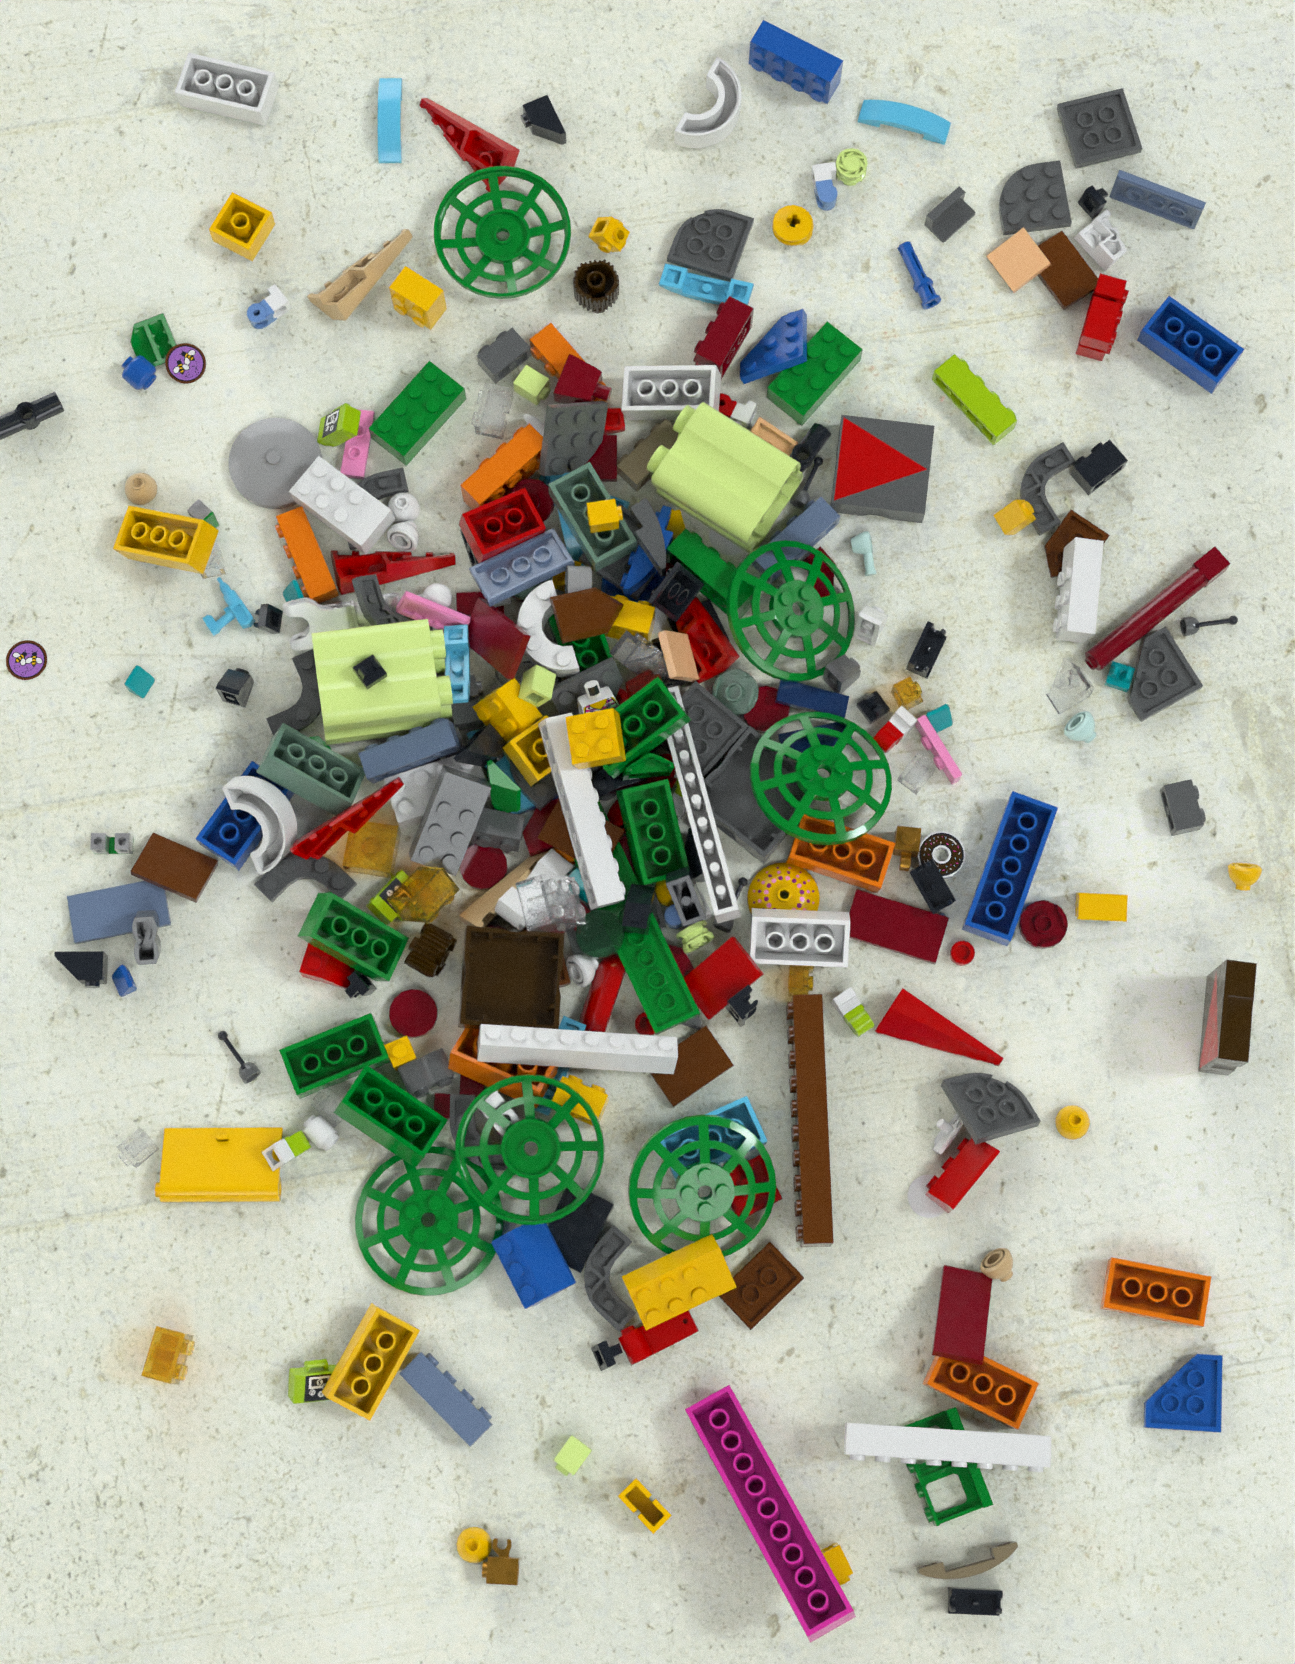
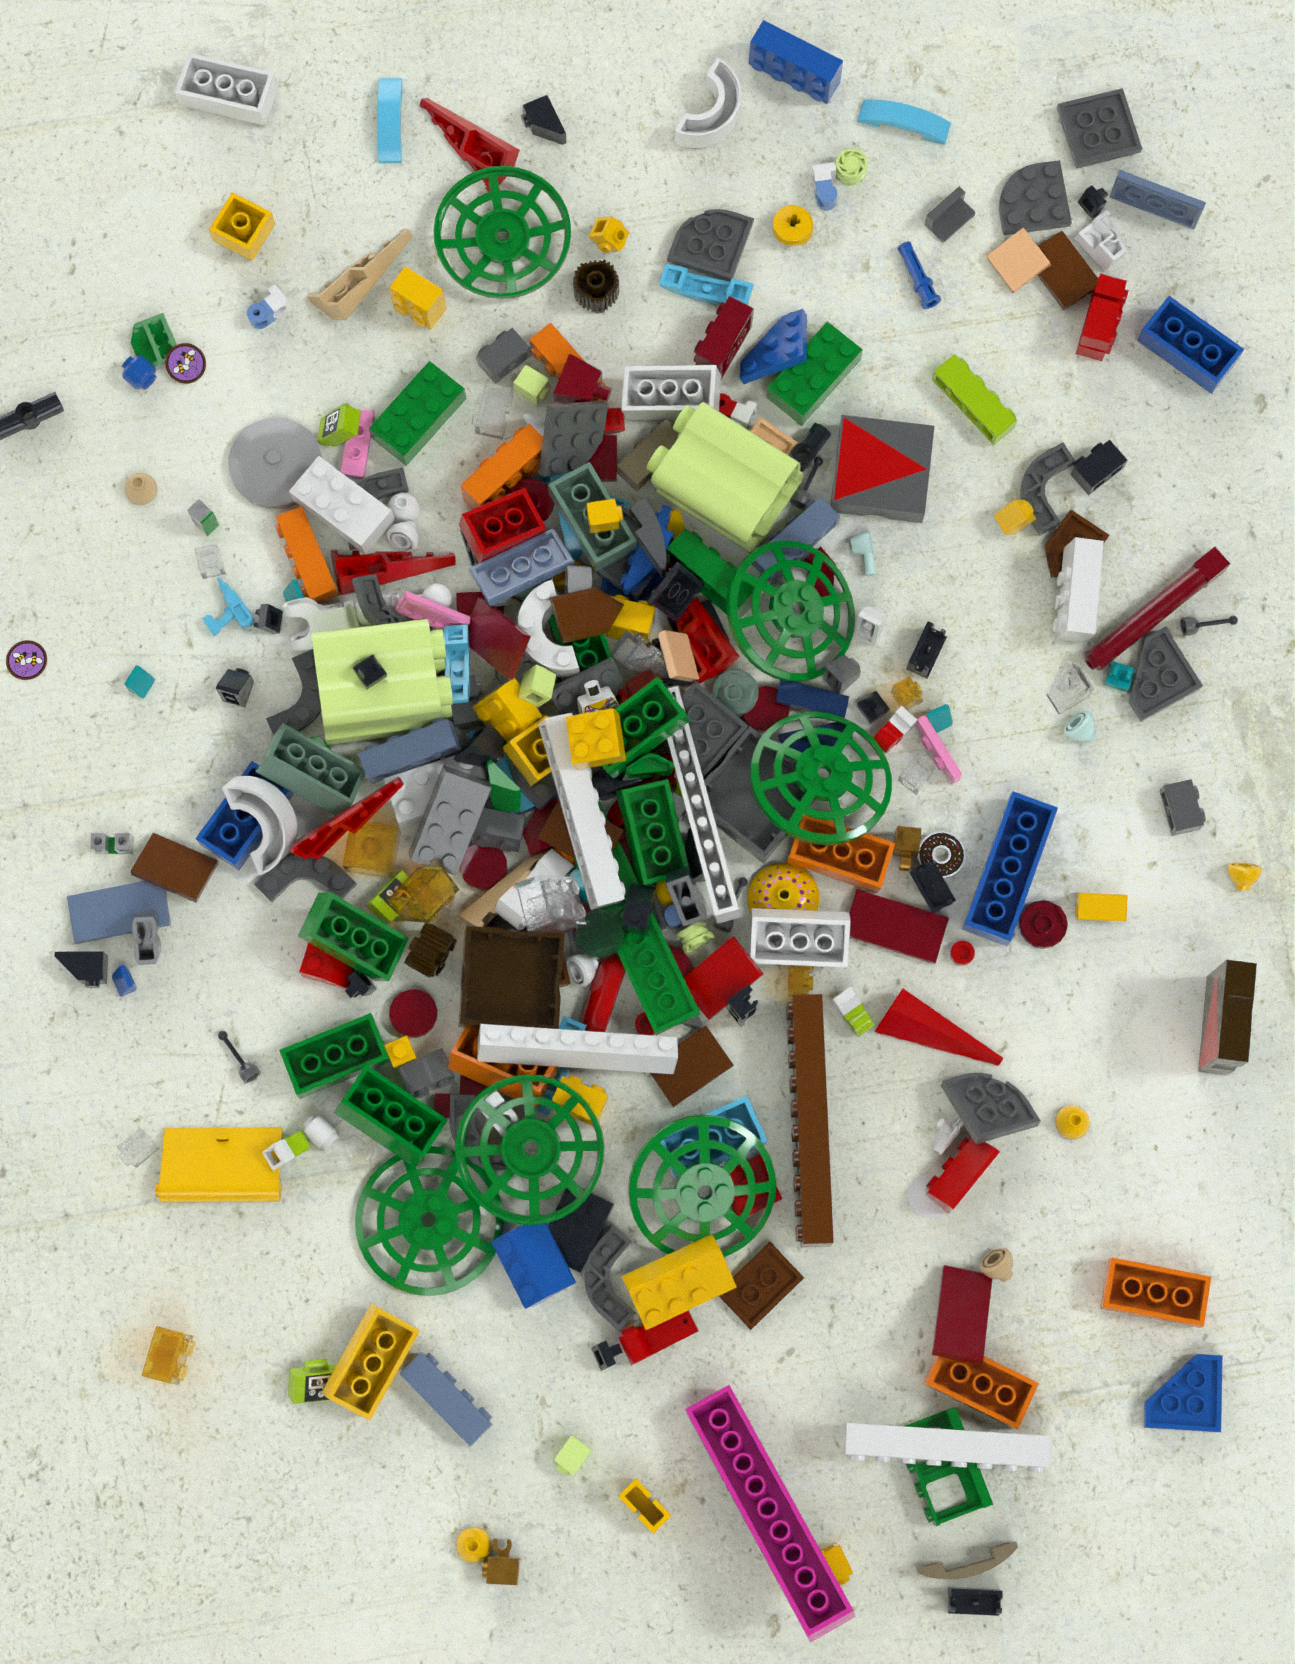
(165, 539): yellow brick -> none

